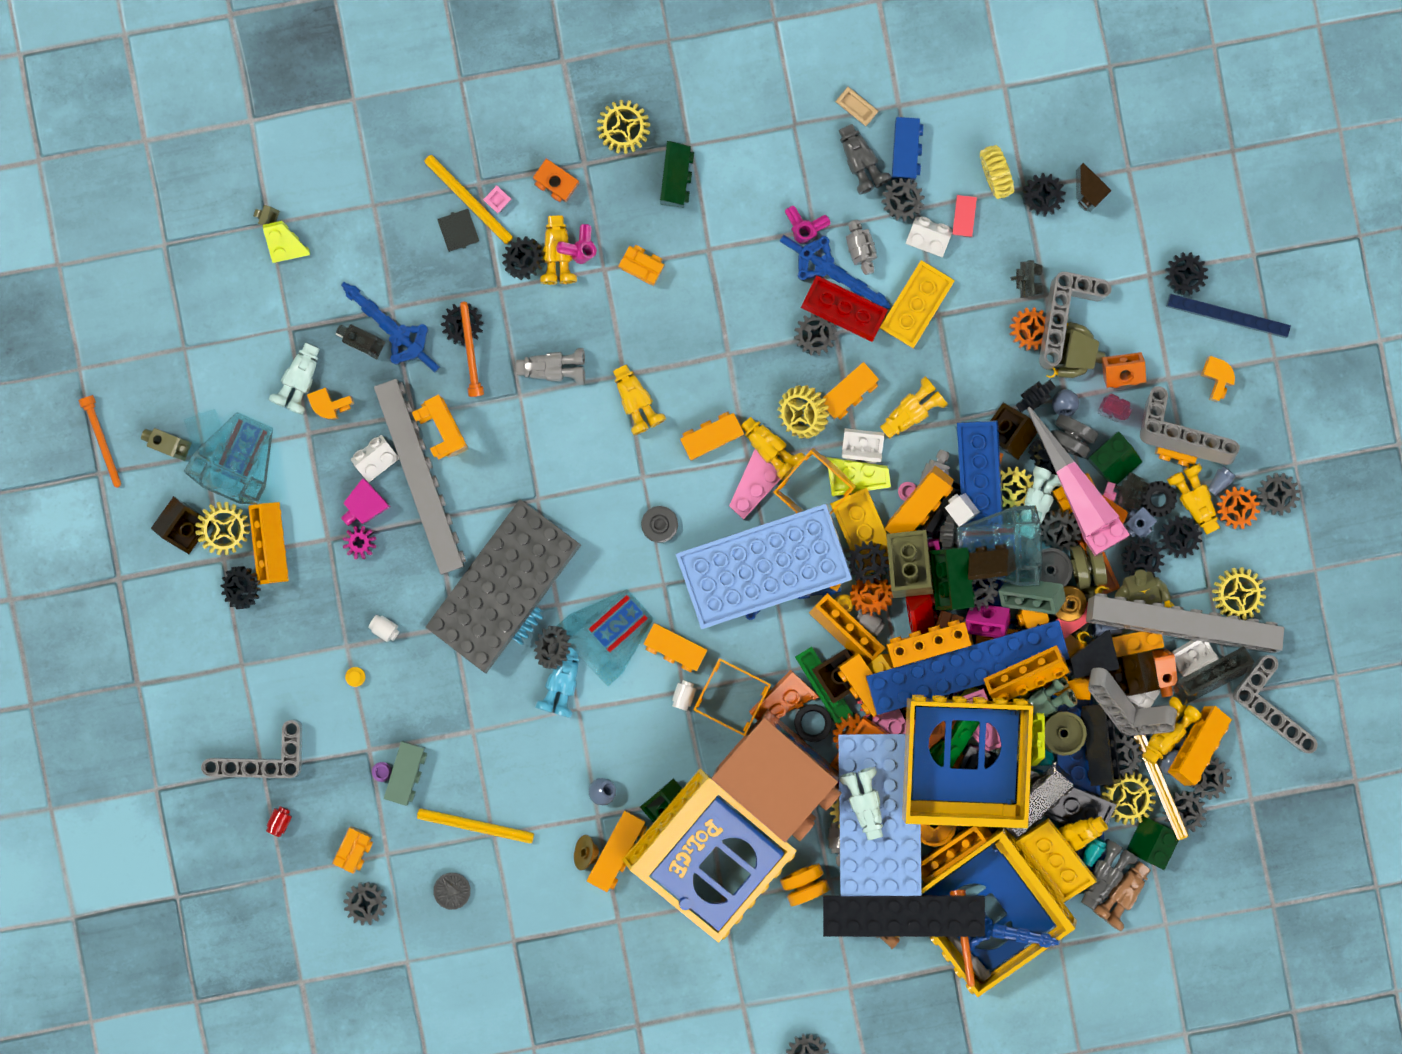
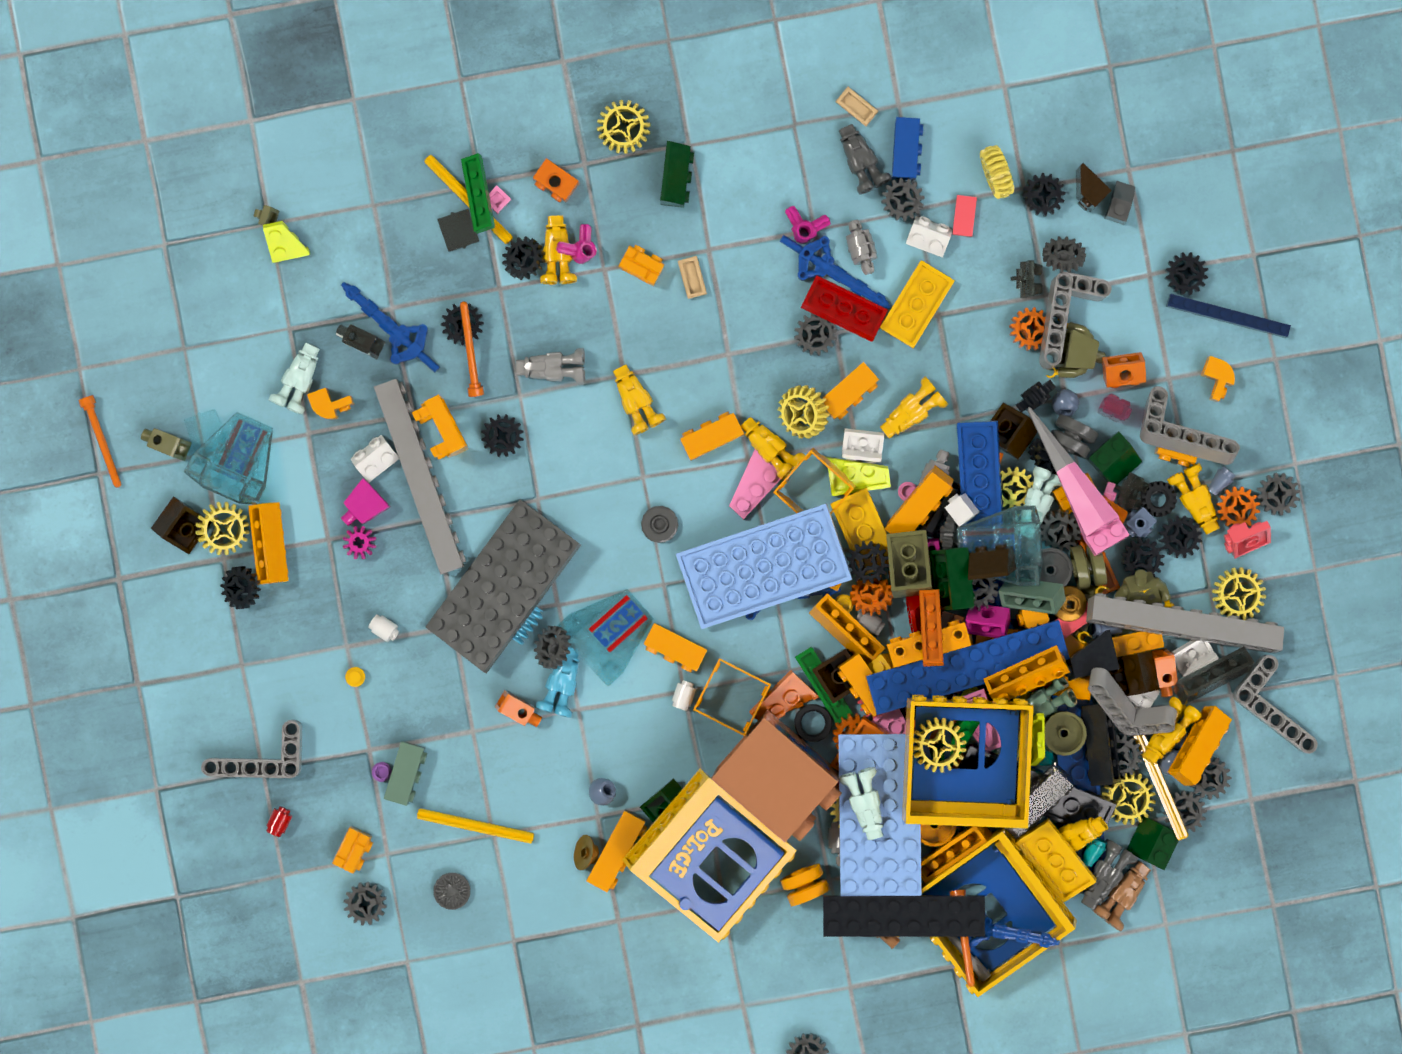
(477, 193): none -> green plate
(510, 430): none -> black gear
(510, 705): none -> orange torso
(692, 277): none -> tan tile
(931, 627): none -> orange tile
(937, 753): none -> light yellow gear
(1064, 254): none -> dark grey gear
(1120, 203): none -> dark grey slope
(1243, 540): none -> coral plate

